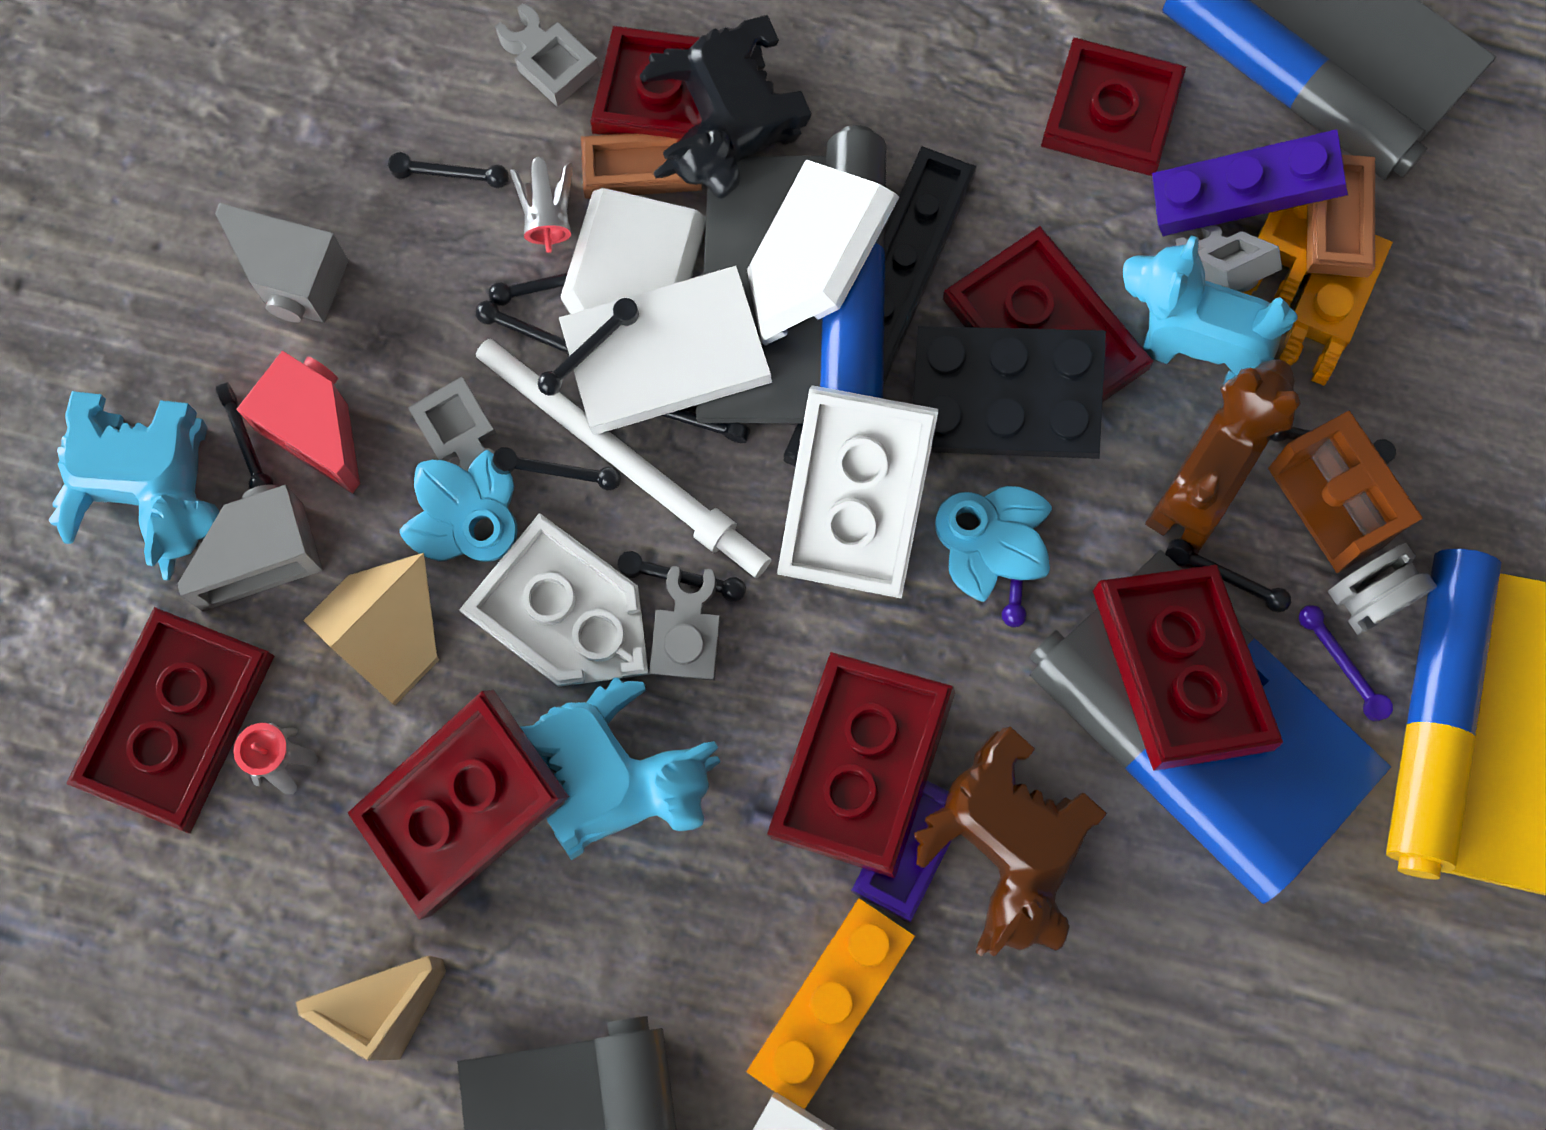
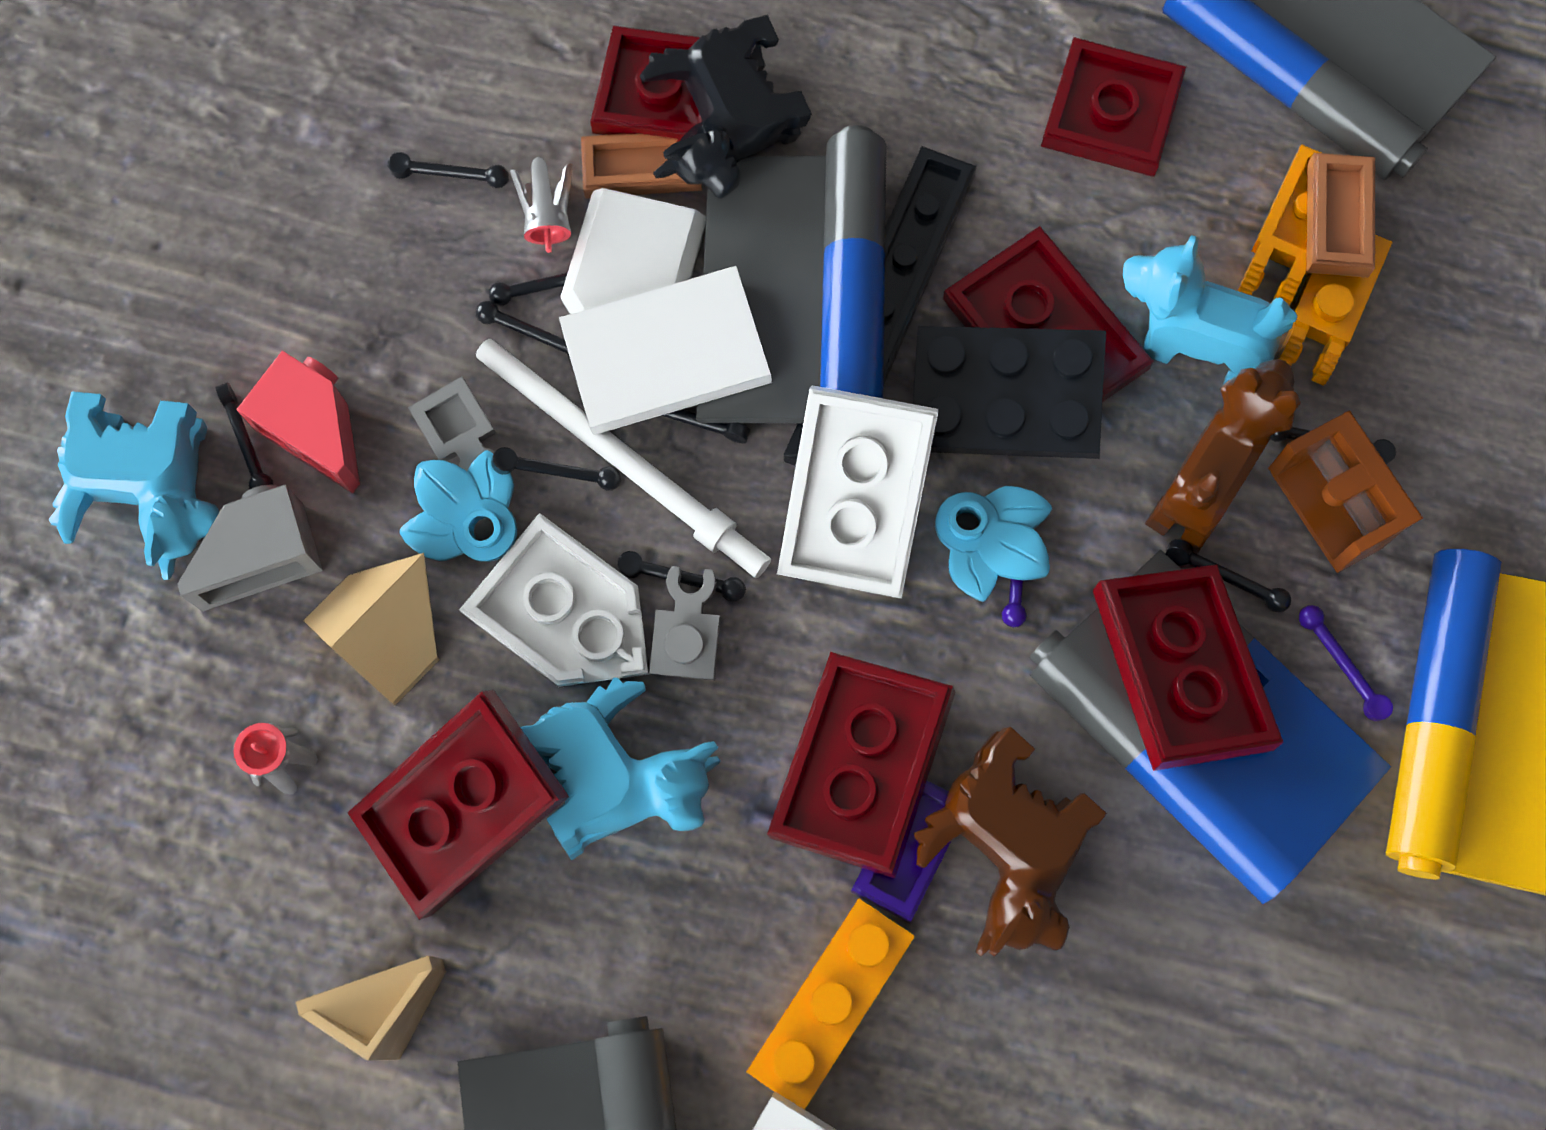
(171, 720): dark red tile -> none
(286, 262): light grey slope -> none
(548, 59): light grey plate -> none
(625, 314): black hinge -> none
(815, 247): white tile -> none
(1236, 260): light grey plate -> none
(1250, 183): dark purple plate -> none
(1386, 594): light grey wheel -> none

